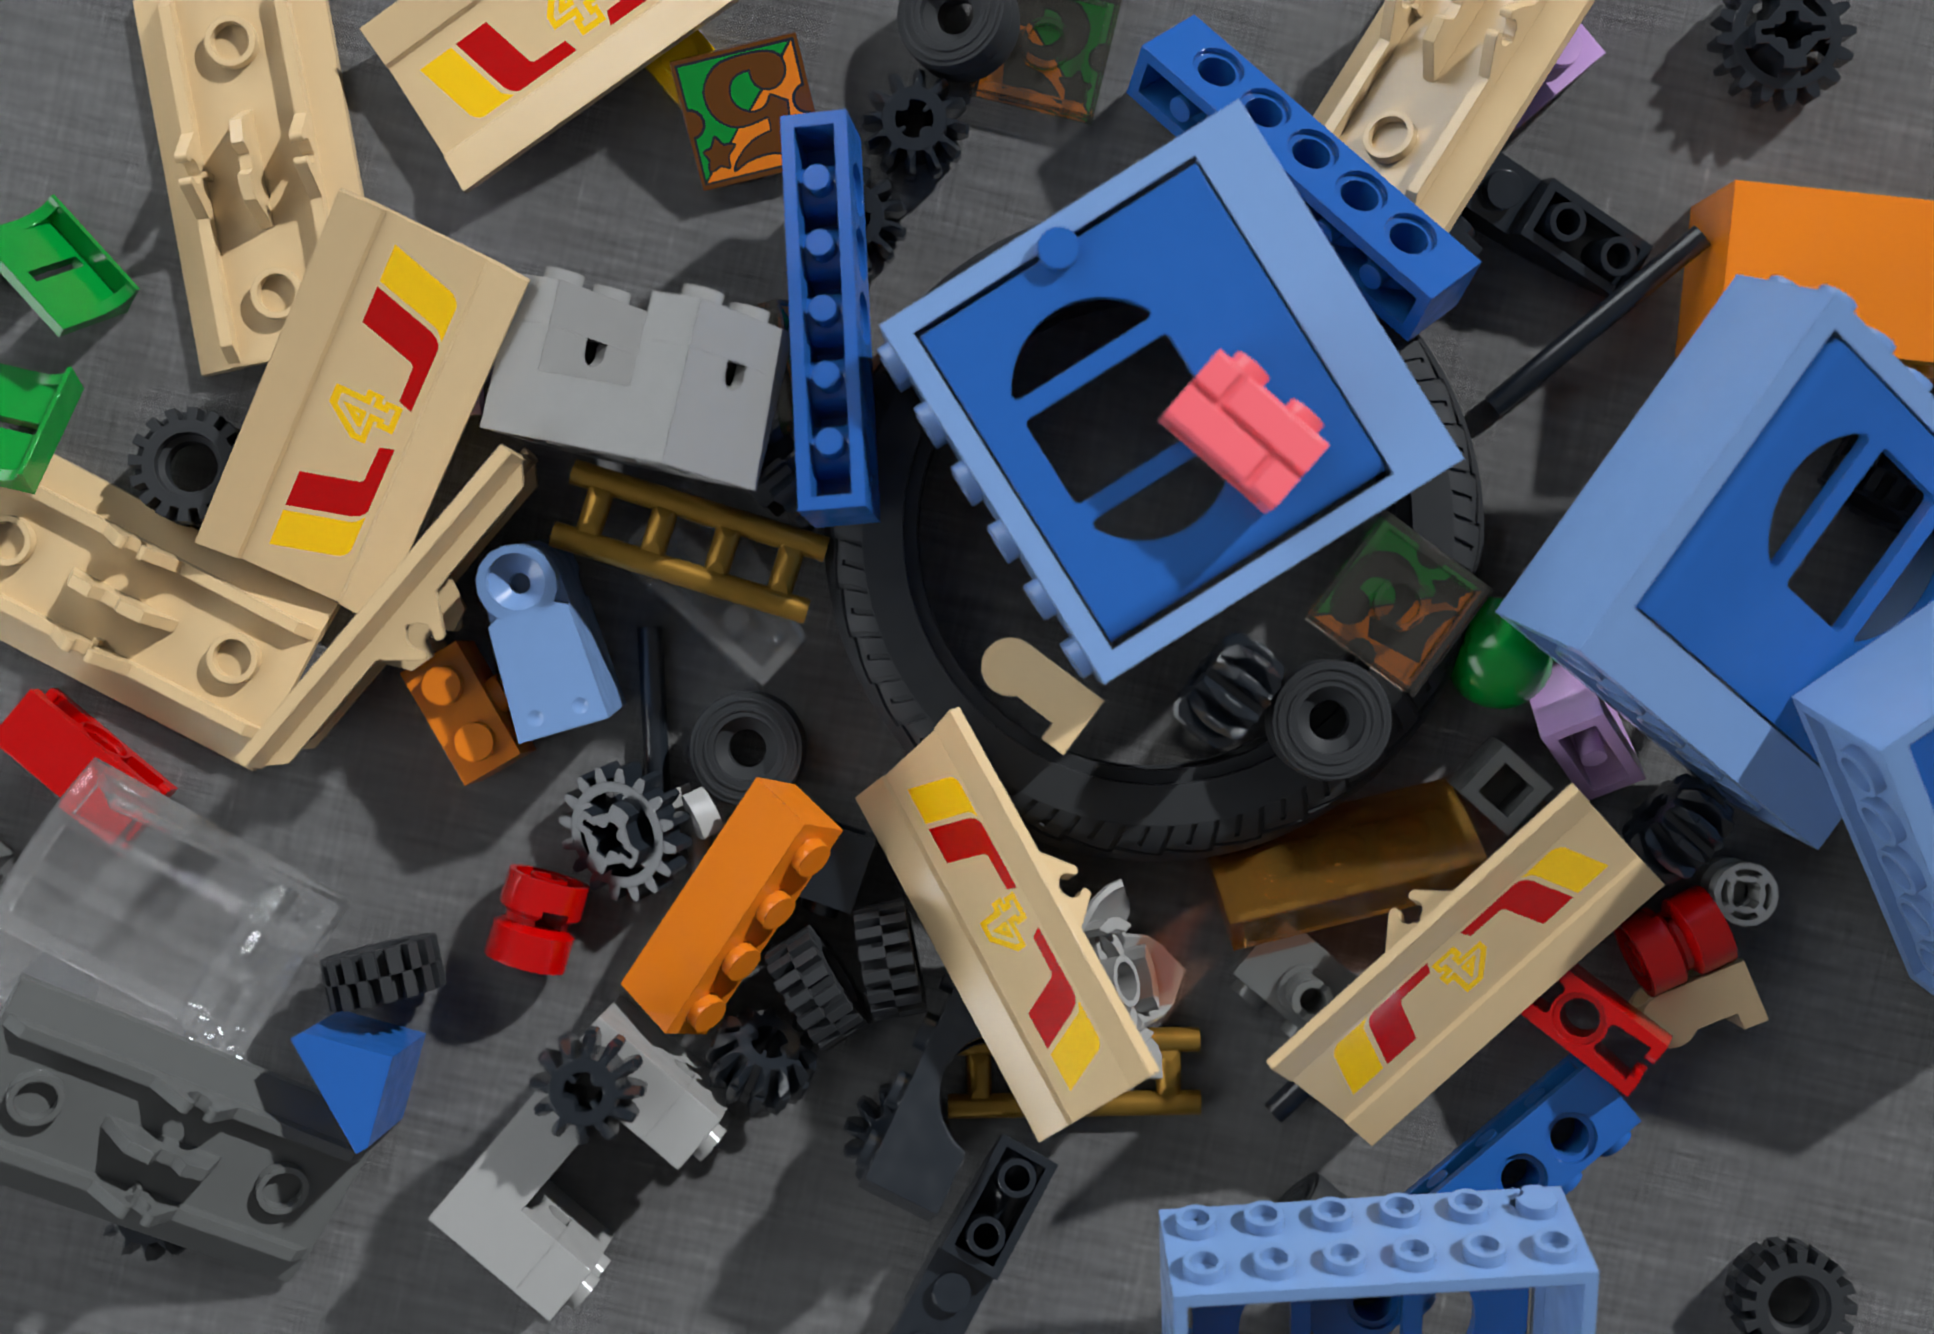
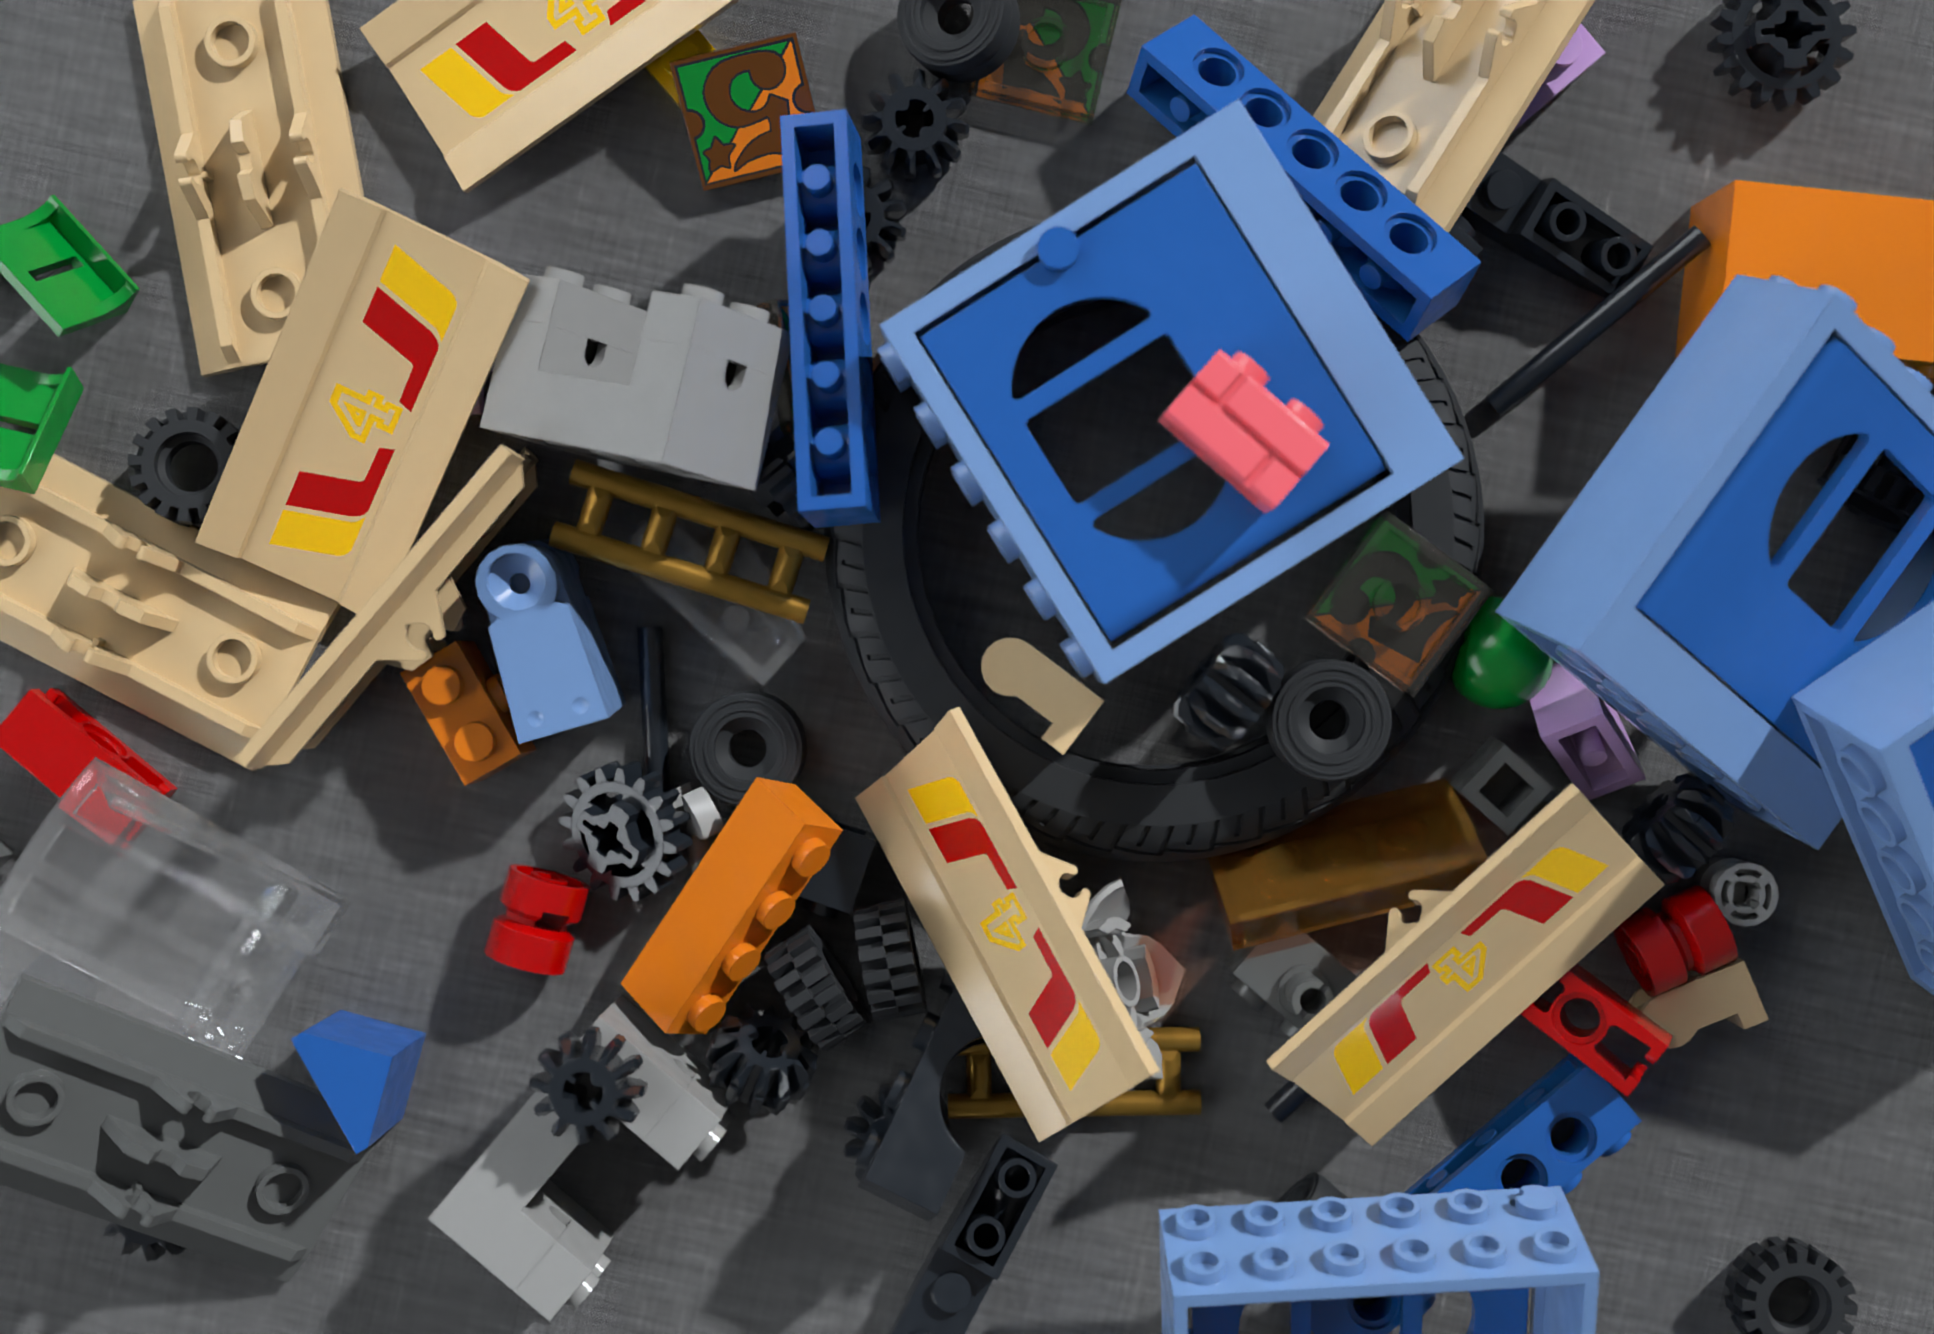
(382, 972): black tyre -> none

